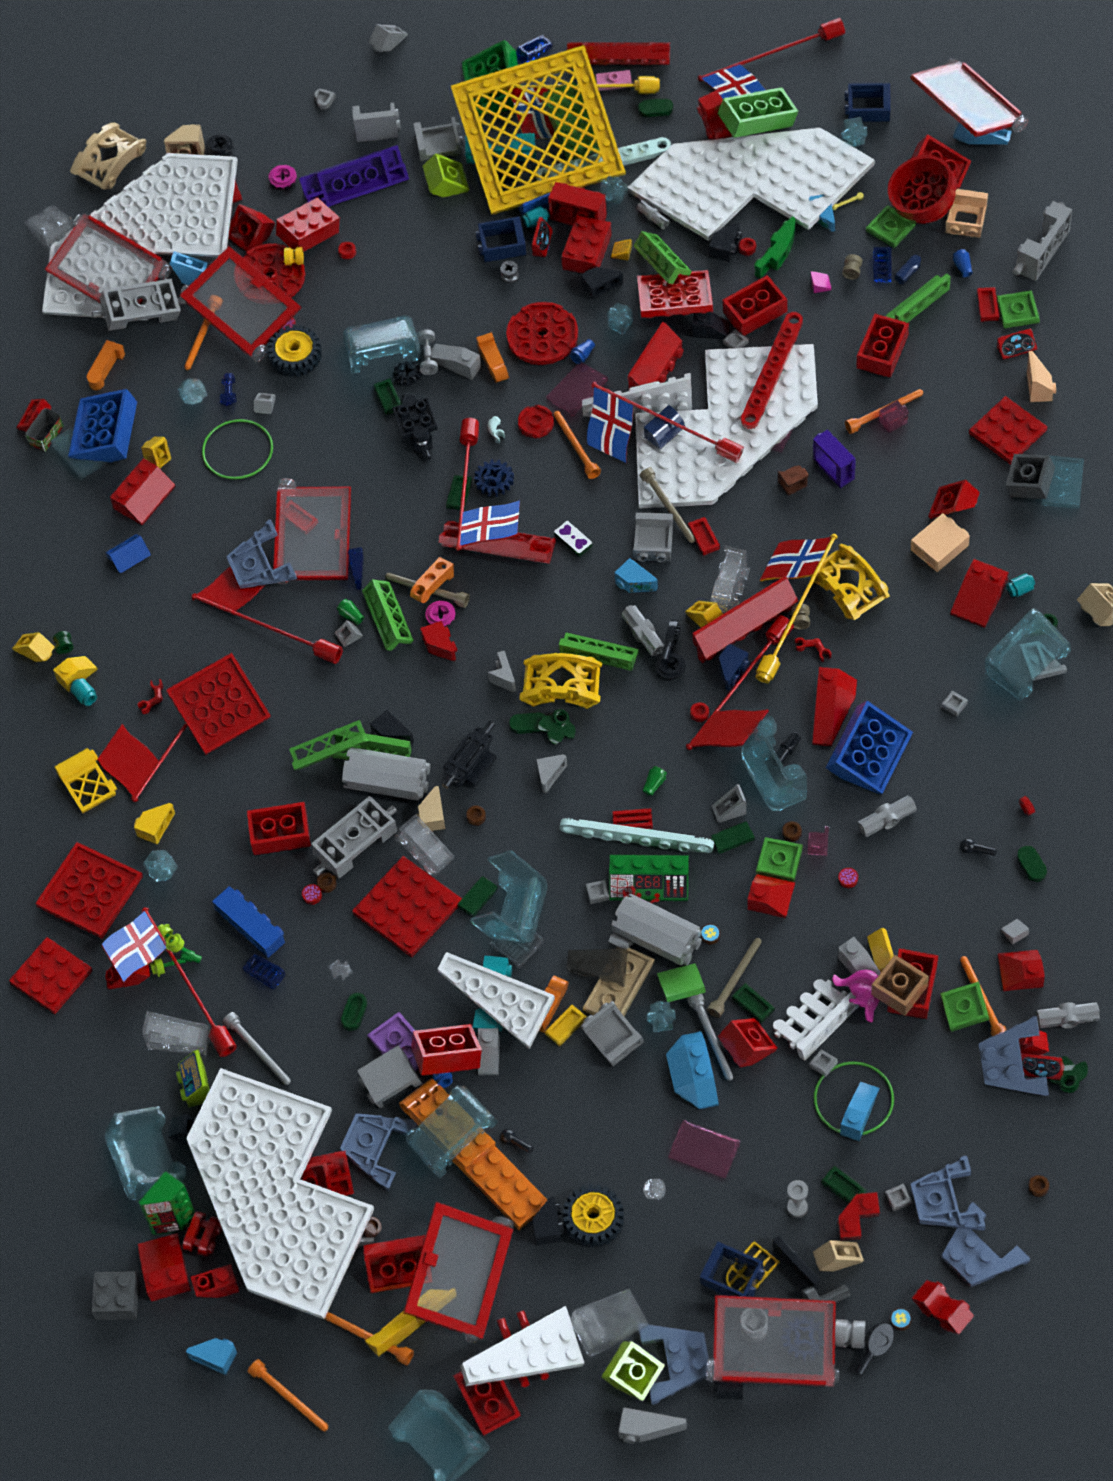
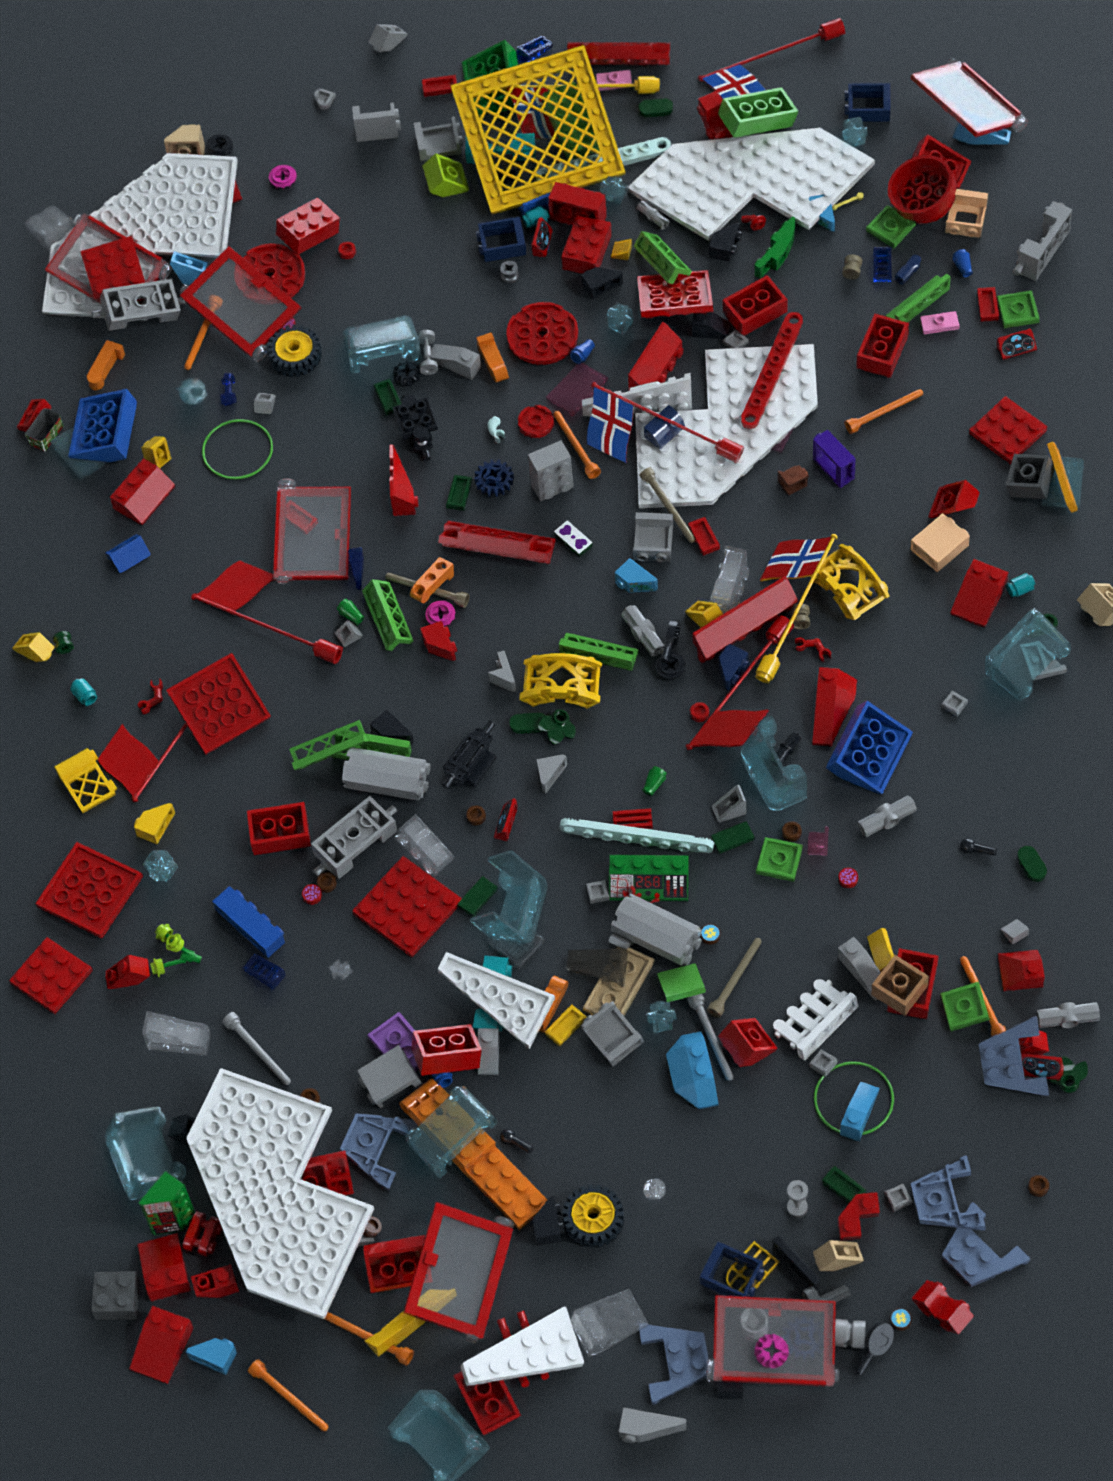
(73, 669): yellow slope -> none
(110, 136): tan fence -> none
(112, 265): none -> red plate
(139, 946): flag -> none
(161, 1344): none -> red slope
(194, 1079): slope -> none
(249, 228): red slope -> none
(251, 564): sand blue wing -> none
(290, 258): yellow wheel -> none
(311, 1094): none -> reddish brown tile
(354, 1011): dark green tile -> none
(355, 177): dark purple slope -> none
(401, 490): none -> red wedge
(431, 810): tan slope -> none
(438, 85): none -> red tile
(488, 522): flag -> none
(506, 820): none -> red slope
(550, 470): none -> light grey brick
(632, 1370): lime slope -> none
(704, 1149): clear pink piece -> none
(747, 246): red tile -> none
(753, 1003): dark green tile -> none
(757, 222): none -> red plate
(764, 1357): none -> dark pink gear
(770, 895): red slope -> none
(820, 282): slope -> none
(861, 987): dark pink piece -> none
(893, 416): clear pink brick -> none
(939, 322): none -> bright pink plate
(1026, 805): red tile -> none
(1039, 380): light nougat slope -> none
(1062, 477): none -> light orange tile

